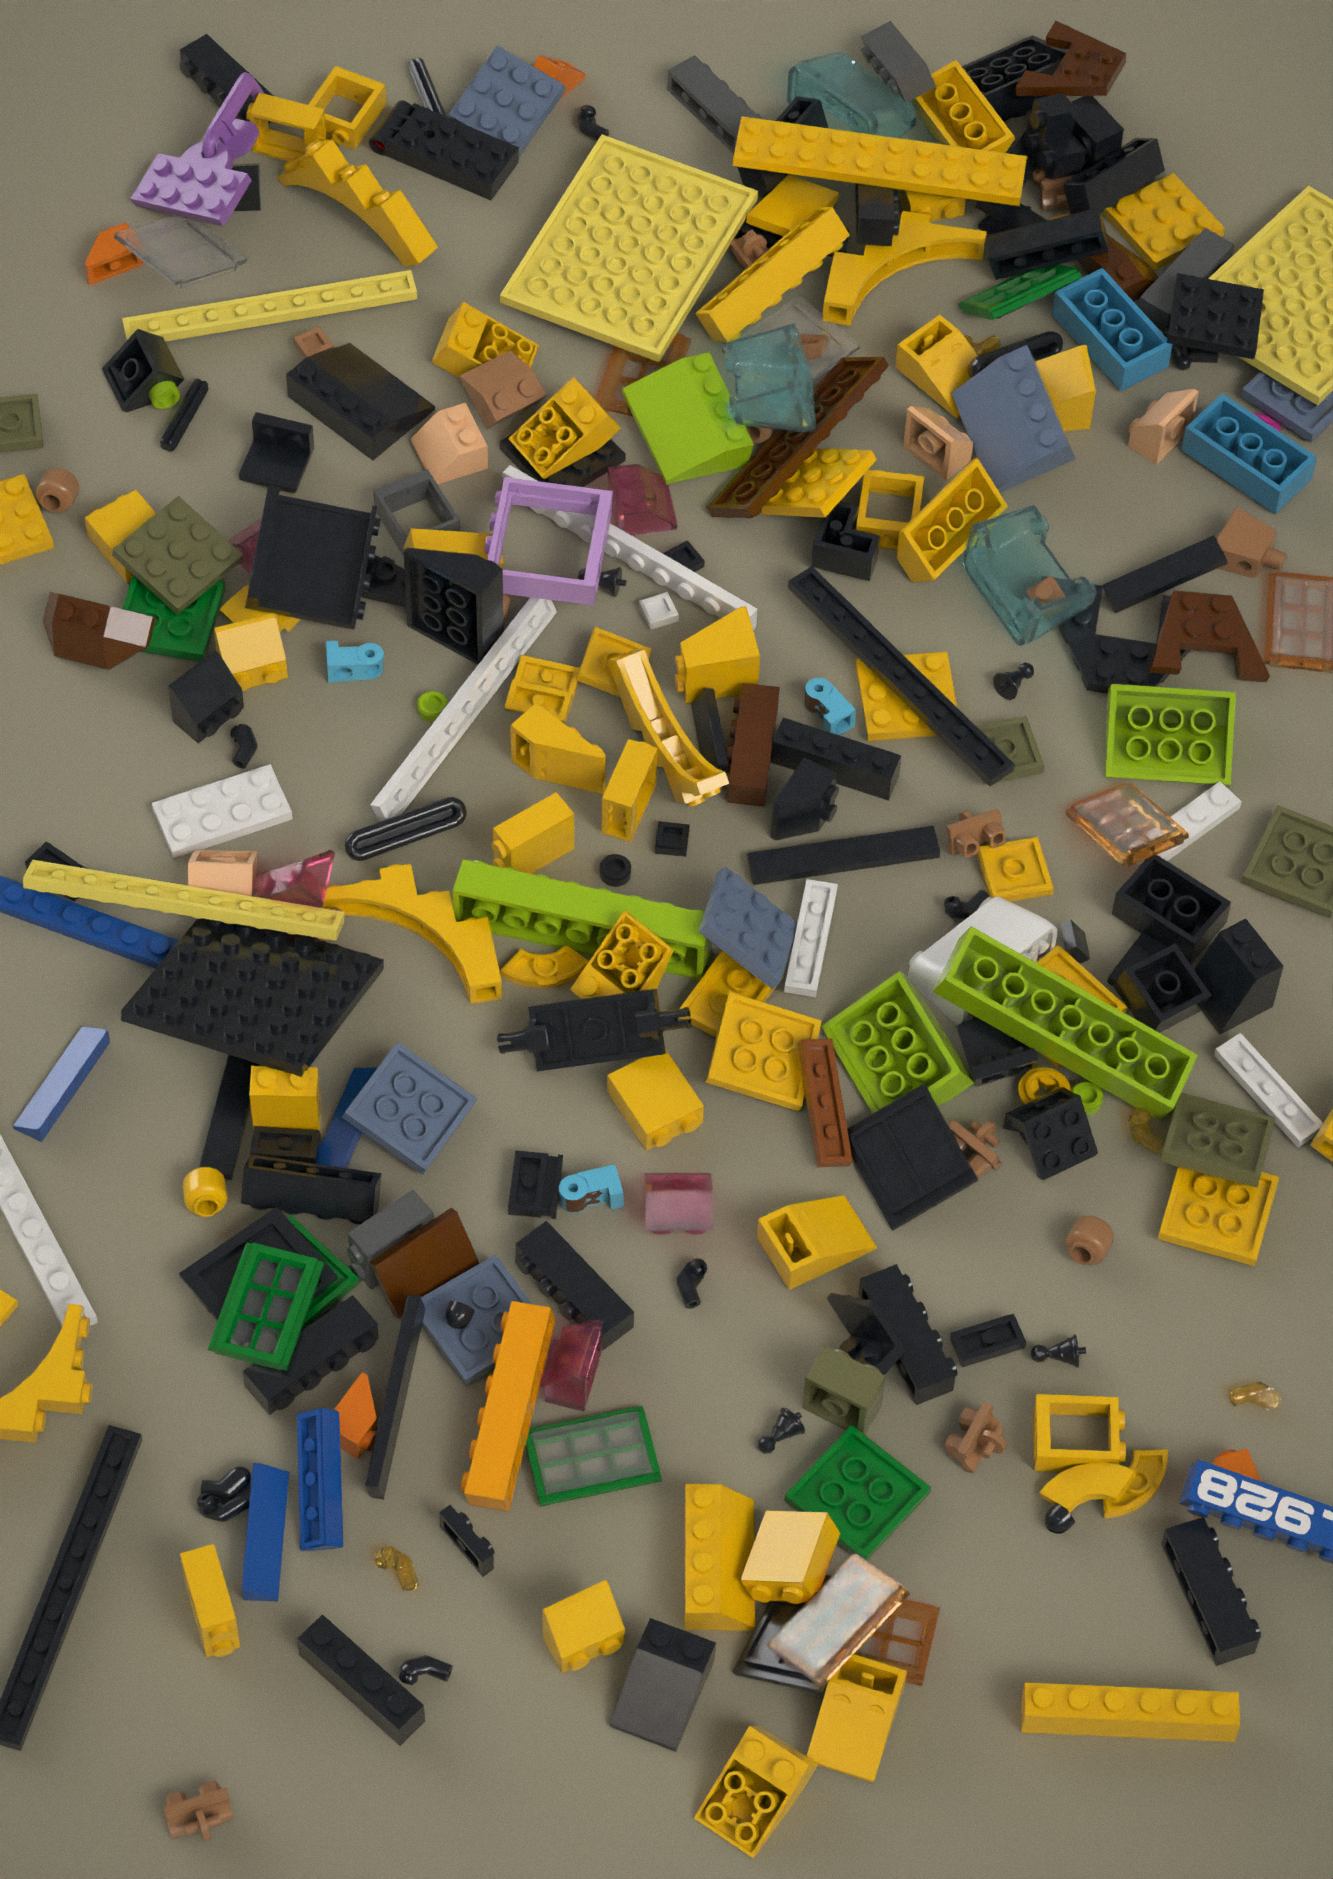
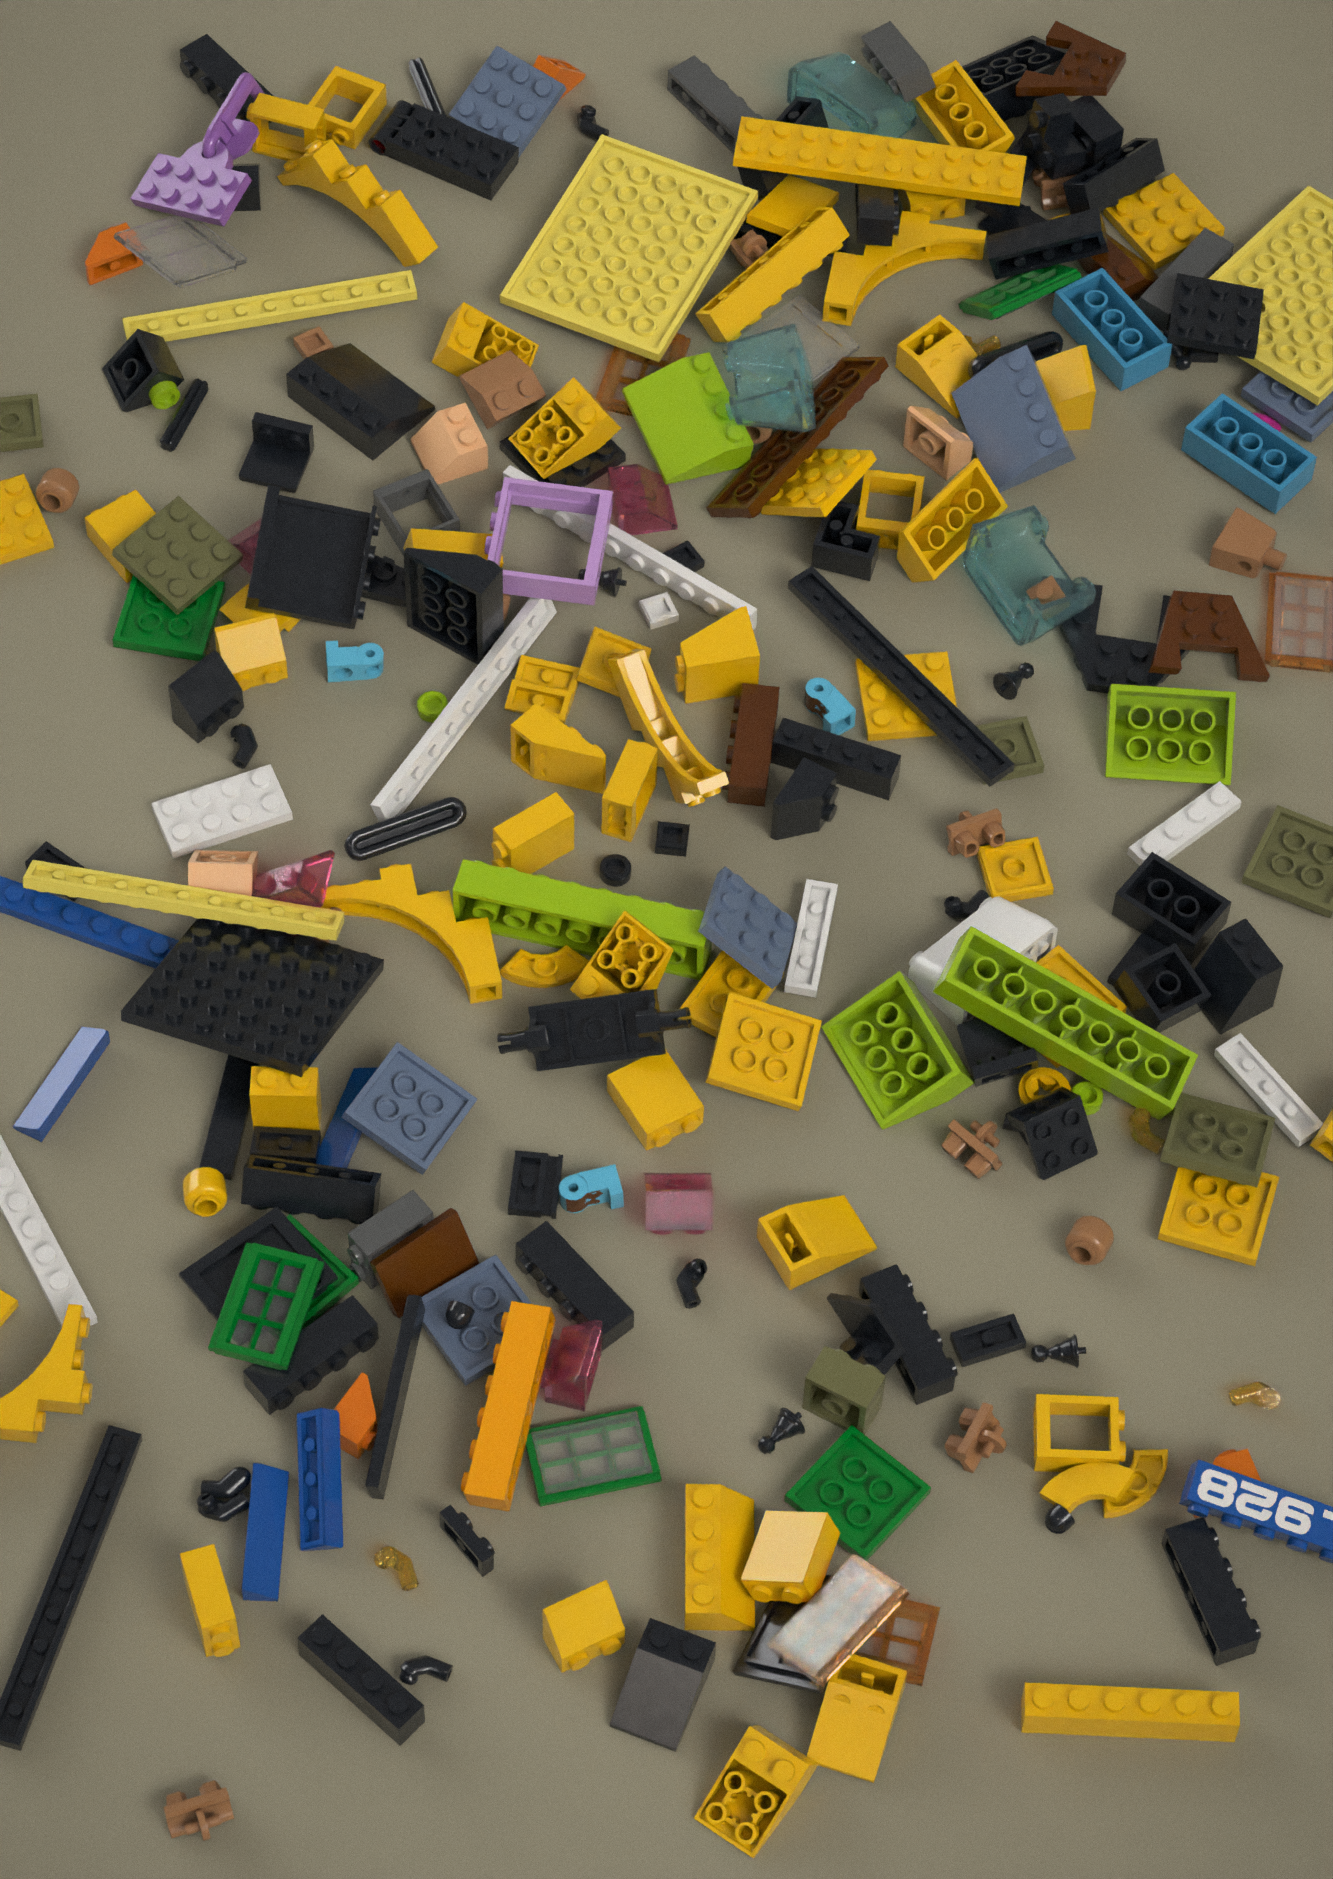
(95, 631): reddish brown wedge -> none
(709, 729): black tile -> none
(814, 345): medium nougat plate -> none
(824, 1103): dark orange plate -> none
(843, 855): black tile -> none
(909, 1157): black piece -> none
(1075, 941): black tile -> none
(1127, 824): clear piece -> none
(1163, 424): light nougat slope -> none
(1165, 574): black tile -> none

